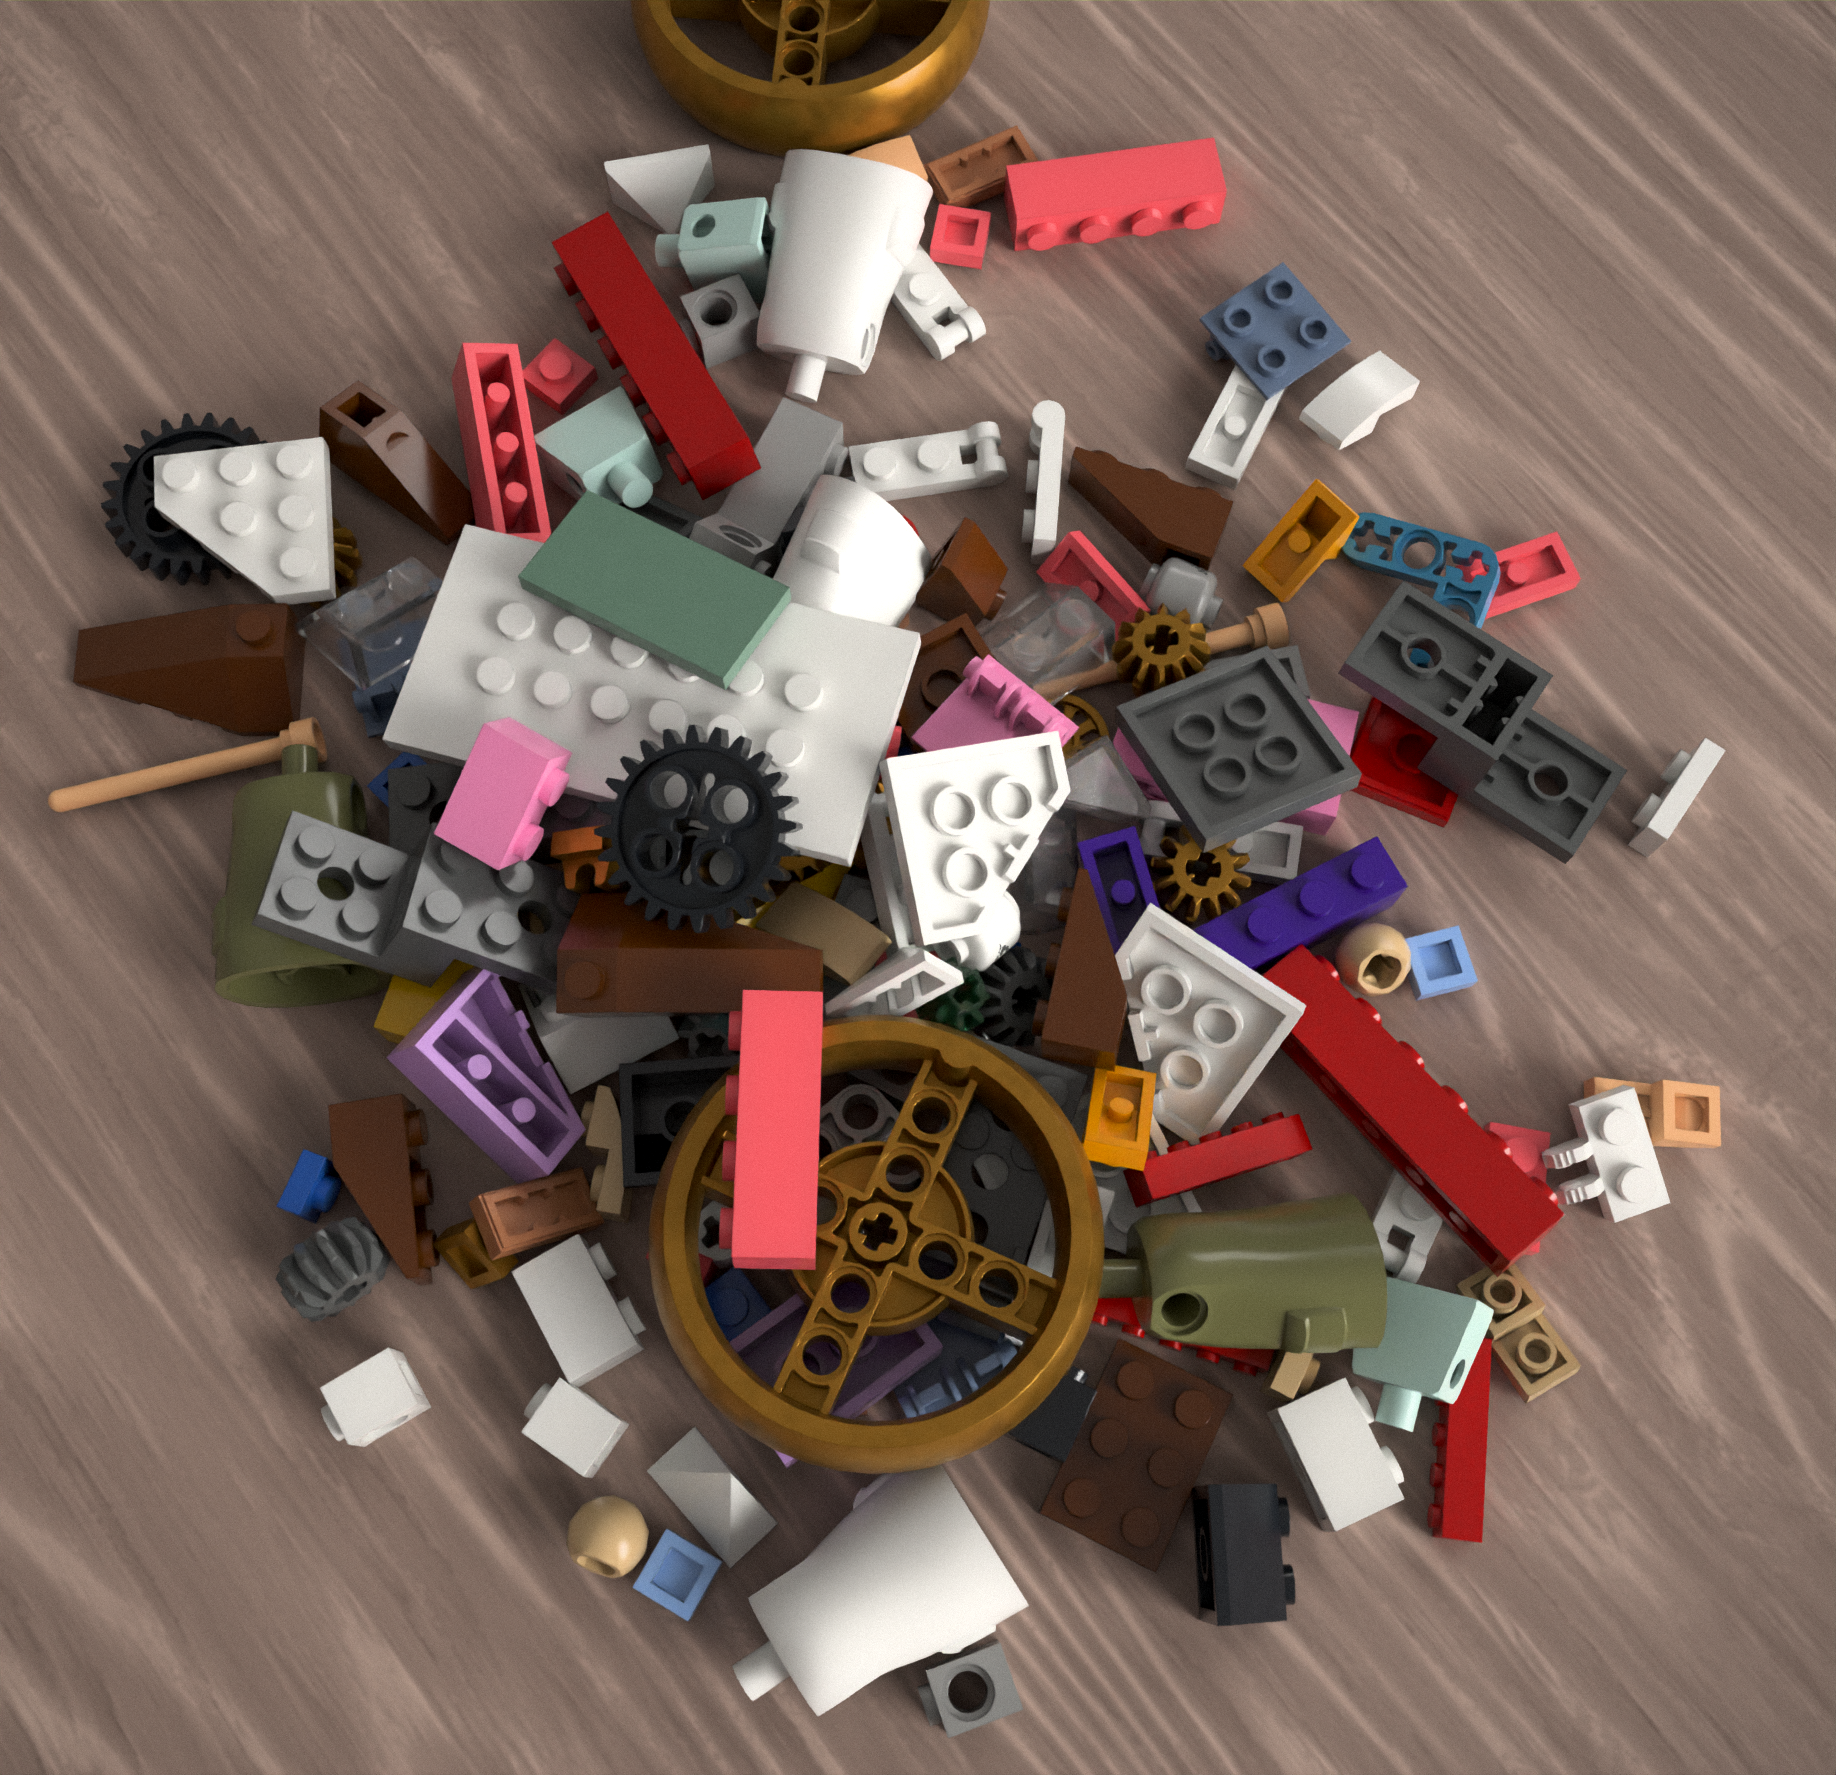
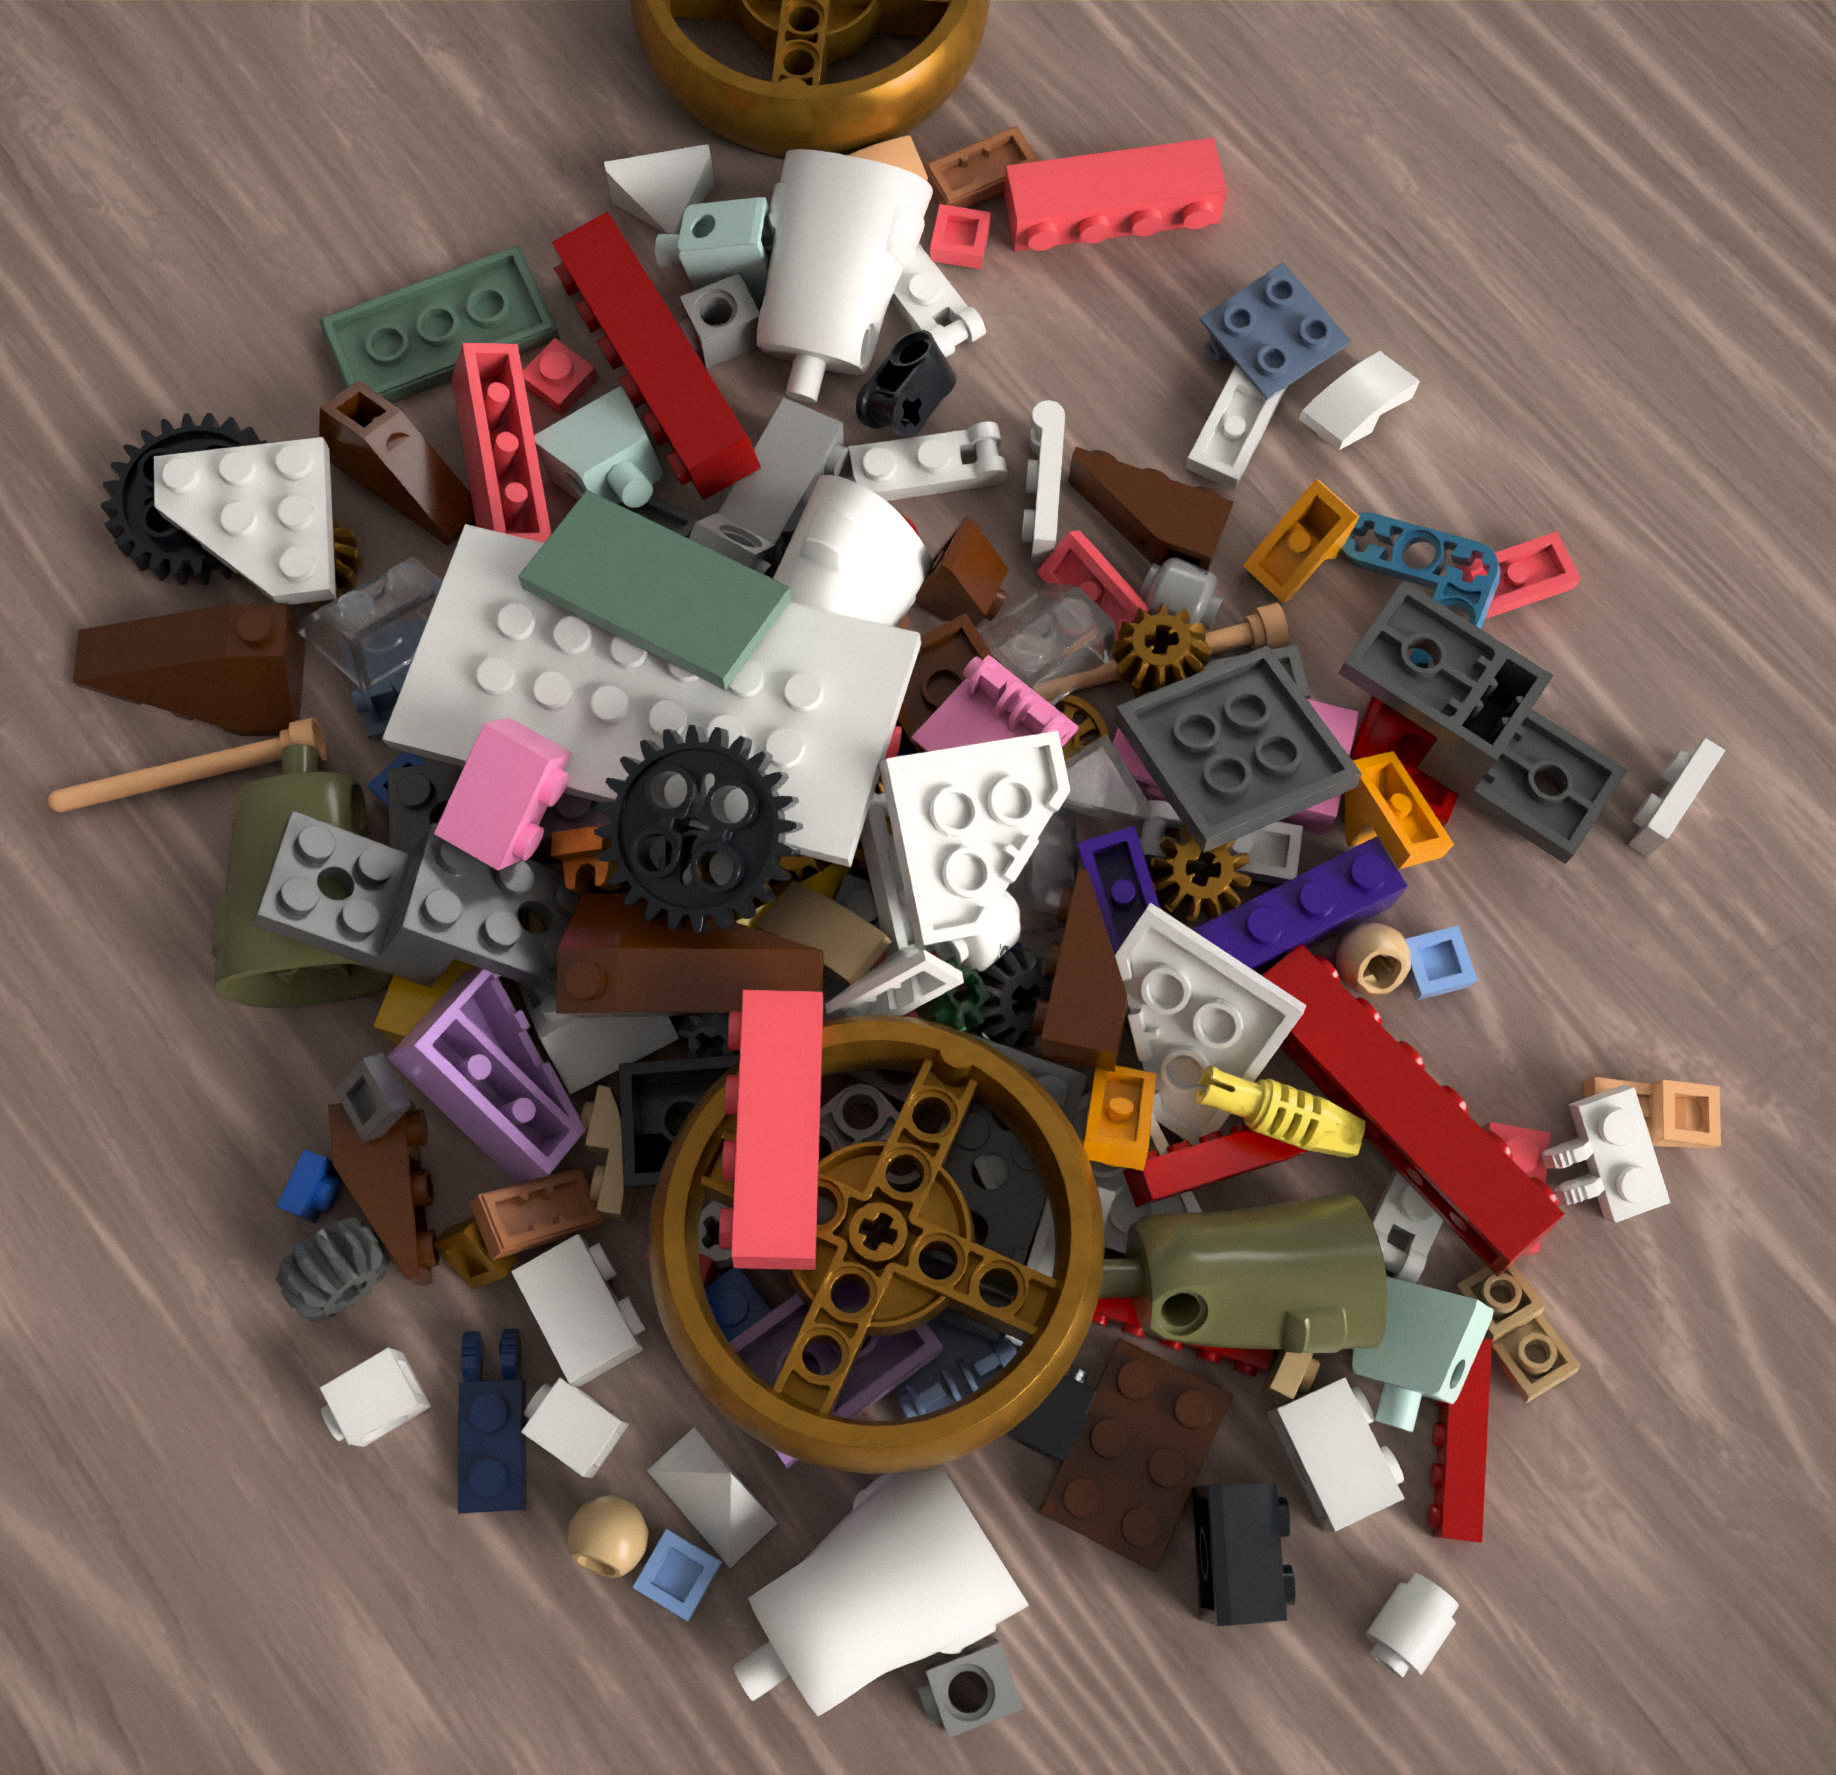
(373, 1097): none -> flat silver plate
(416, 333): none -> sand green tile
(490, 1429): none -> dark blue hinge
(912, 383): none -> black piece
(1284, 1113): none -> light yellow hinge
(1394, 811): none -> light orange slope
(1412, 1626): none -> white brick

